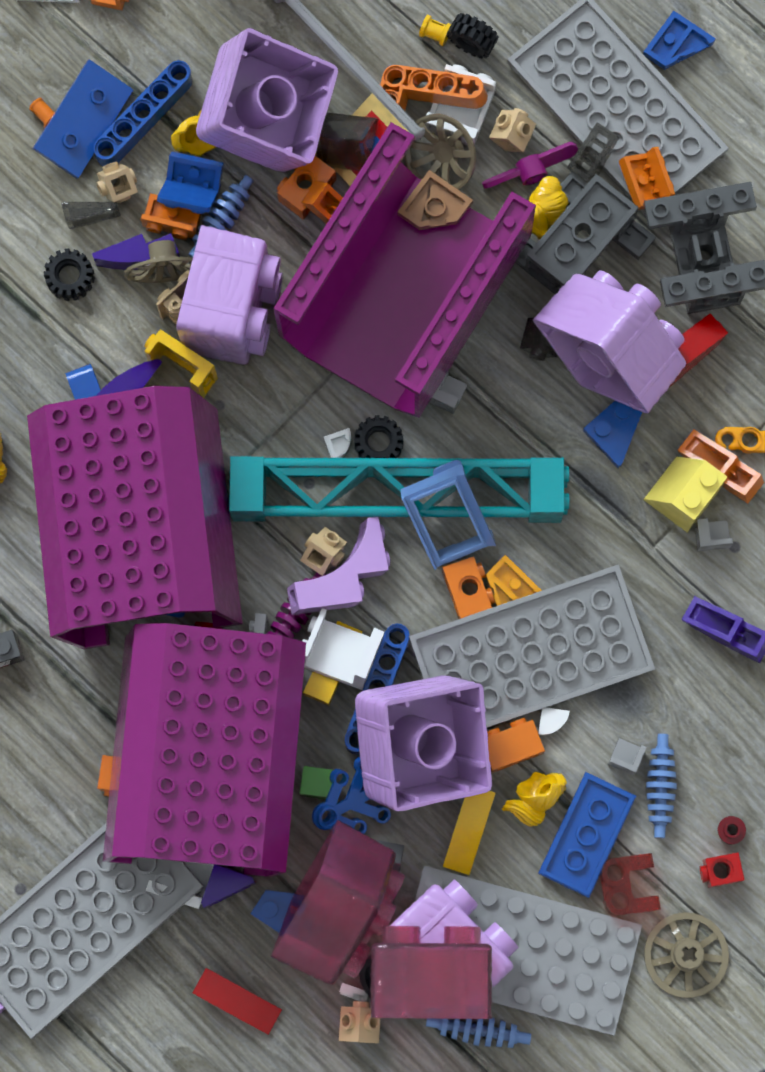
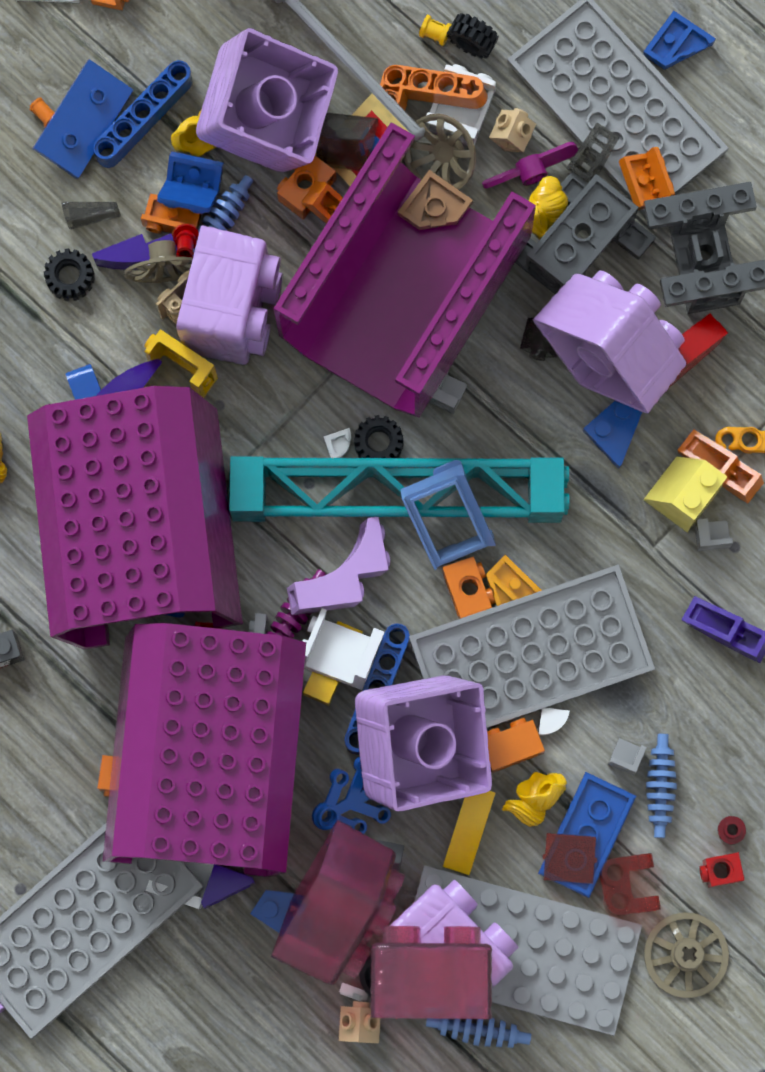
(125, 182): tan brick -> none
(185, 239): none -> red pin
(237, 1001): red slope -> none
(315, 782): bright green panel -> none
(323, 551): tan brick -> none
(569, 858): none -> clear red piece

